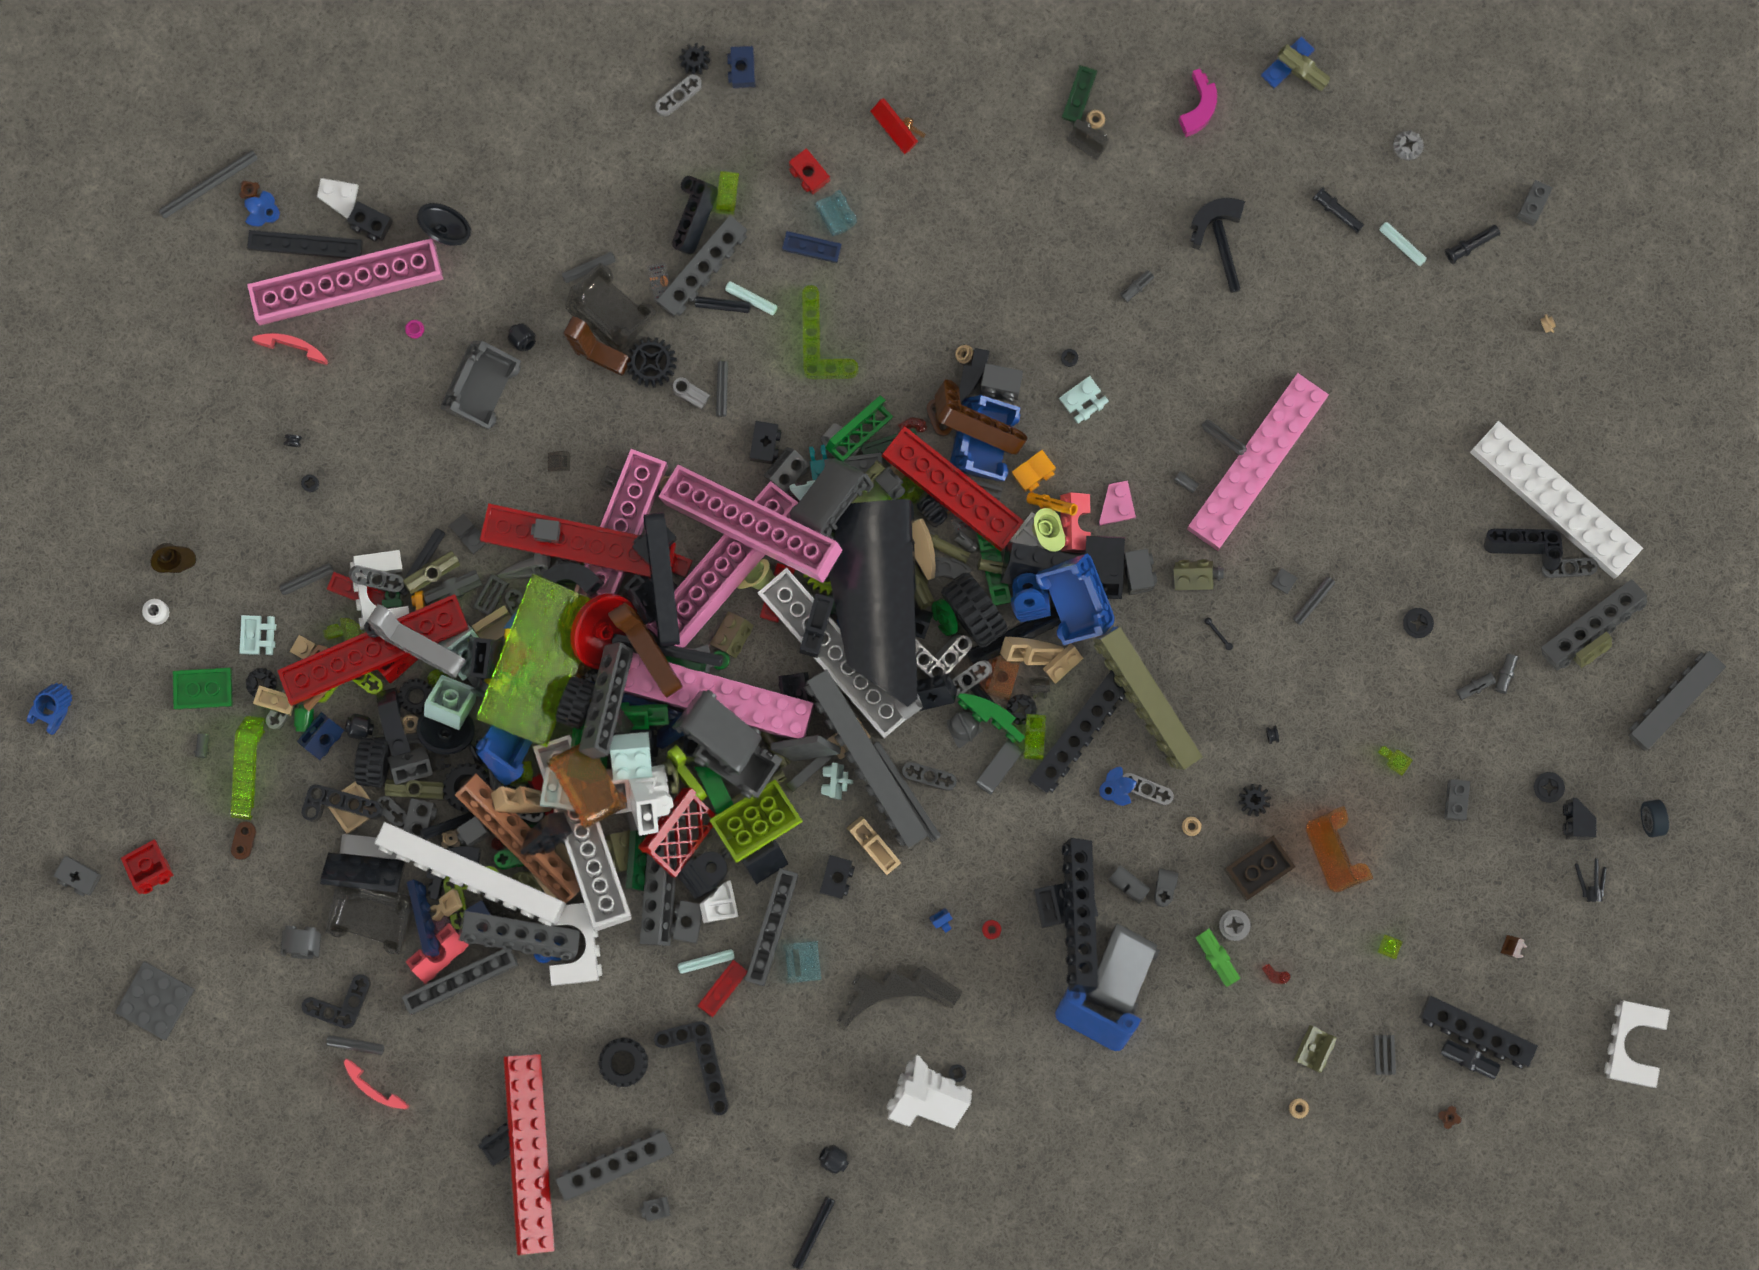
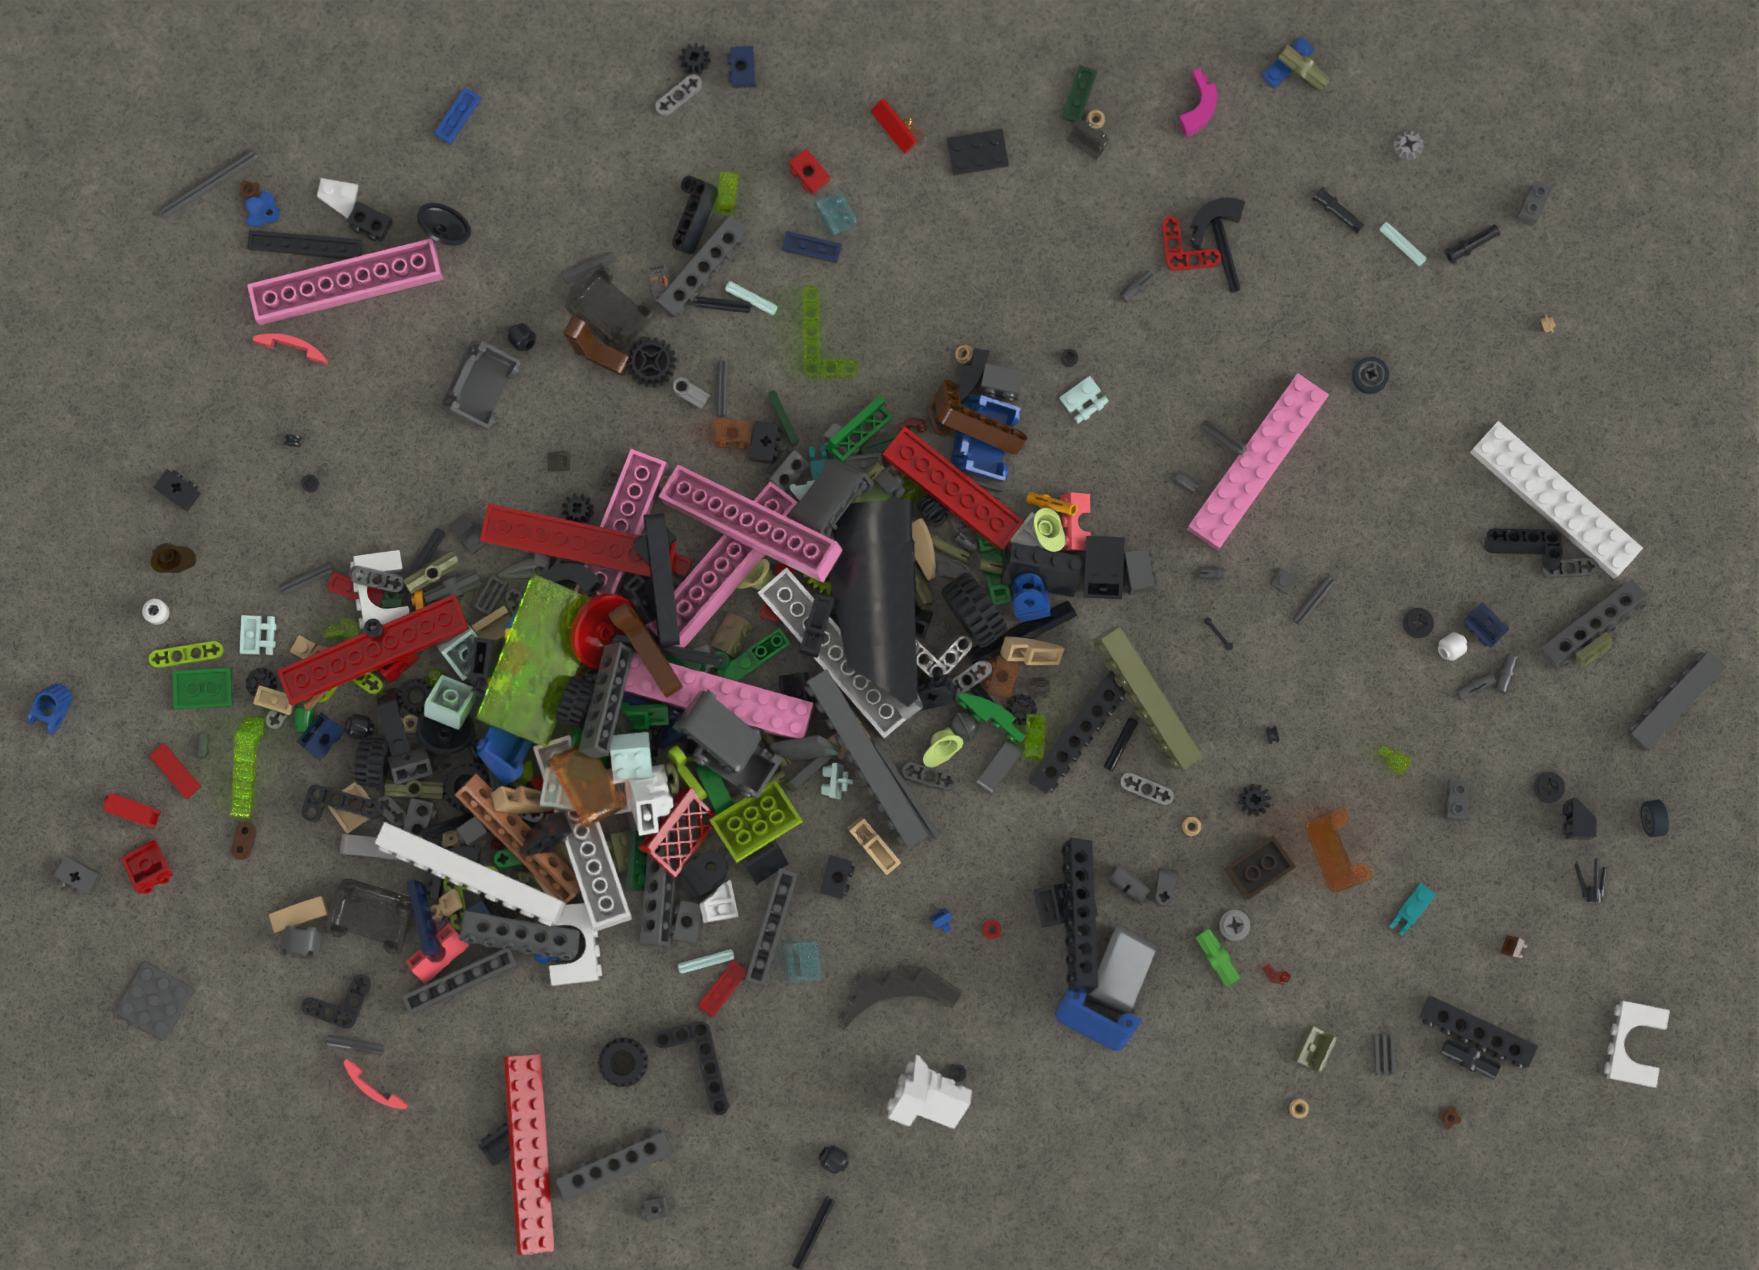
(131, 810): none -> red window
(167, 484): none -> black brick
(175, 771): none -> red tile
(186, 654): none -> lime beam
(299, 914): none -> tan slope
(362, 872): black plate -> none
(390, 630): light grey beam -> none
(414, 329): dark pink plate -> none
(457, 115): none -> blue plate
(546, 531): dark grey brick -> none
(585, 507): none -> black gear
(723, 426): none -> clear orange brick
(755, 656): none -> green slope
(783, 418): none -> dark green tile
(943, 747): none -> yellowish green piece
(944, 614): green tile -> none
(977, 152): none -> black plate
(1034, 471): light orange brick -> none
(1063, 663): tan plate -> none
(1077, 598): blue windscreen -> none
(1117, 504): bright pink wing -> none
(1120, 744): none -> black axle
(1120, 787): blue plate -> none
(1178, 252): none -> red beam
(1193, 575): olive bracket -> none
(1370, 365): none -> wheel
(1389, 947): clear neon green tile -> none
(1413, 907): none -> teal hinge
(1452, 646): none -> white head
(1485, 625): none -> dark blue bracket

